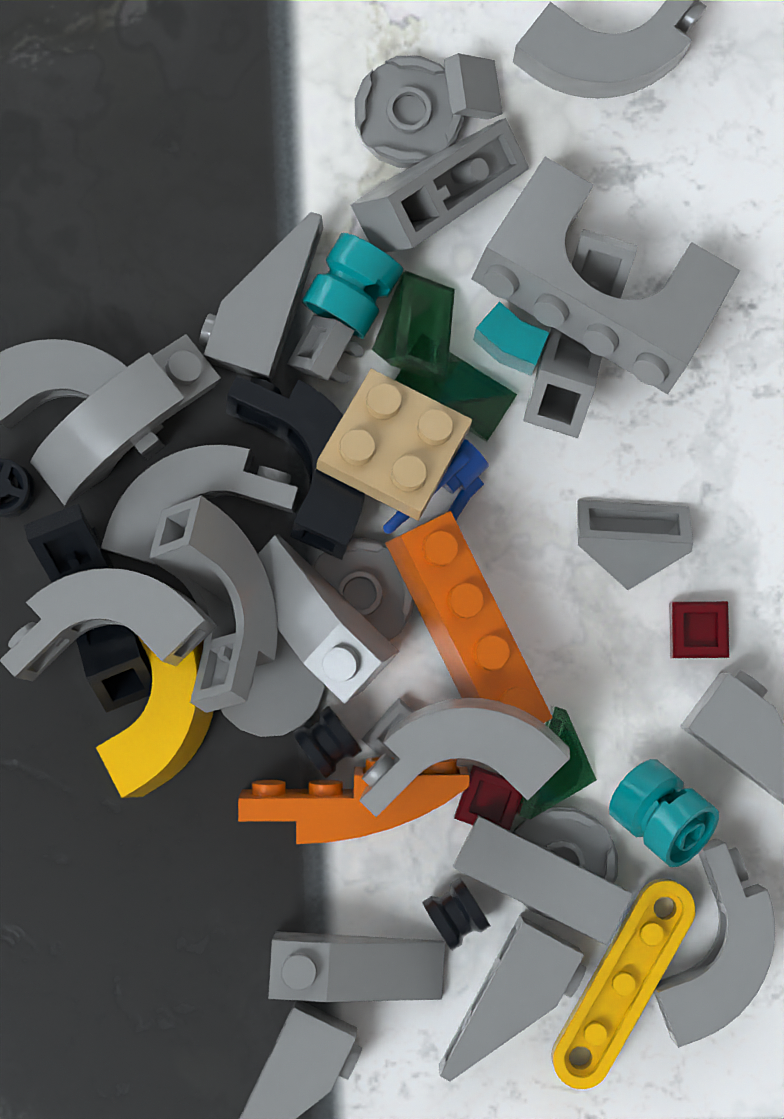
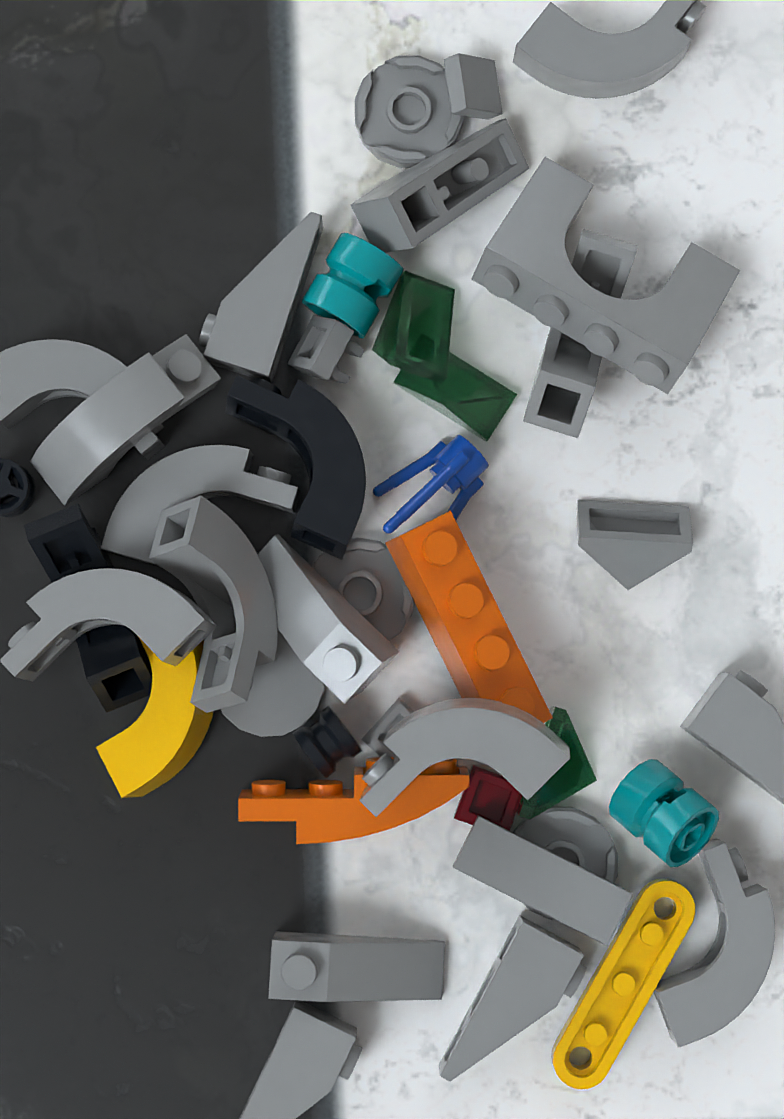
(394, 444): tan plate -> none
(456, 914): black wheel -> none
(510, 339): teal piece -> none
(699, 629): dark red tile -> none

